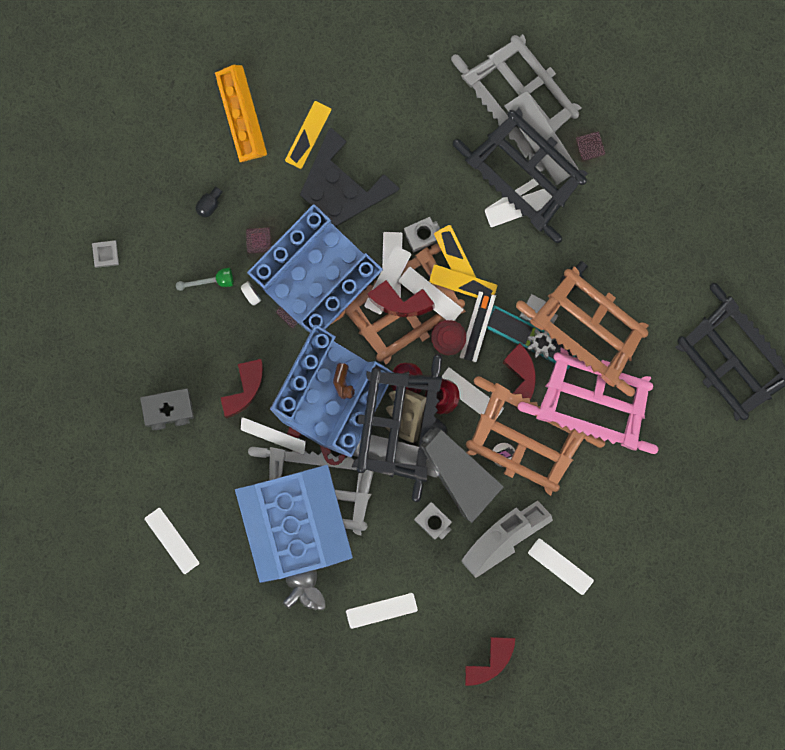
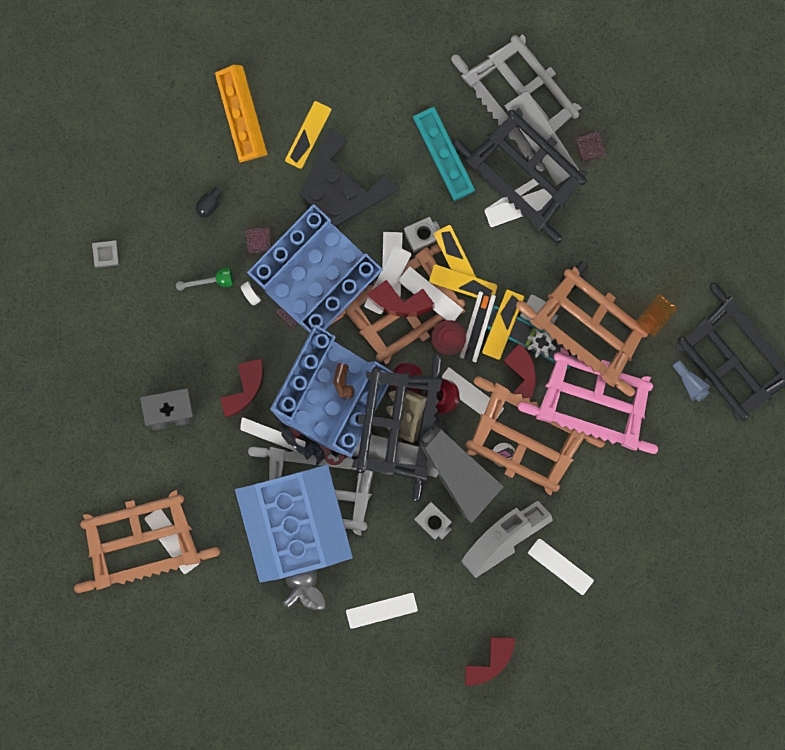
(97, 550): none -> nougat piece
(307, 451): none -> black piece
(444, 153): none -> teal tile
(502, 325): none -> yellow sticker
(656, 315): none -> clear orange brick
(694, 385): none -> sand blue cone

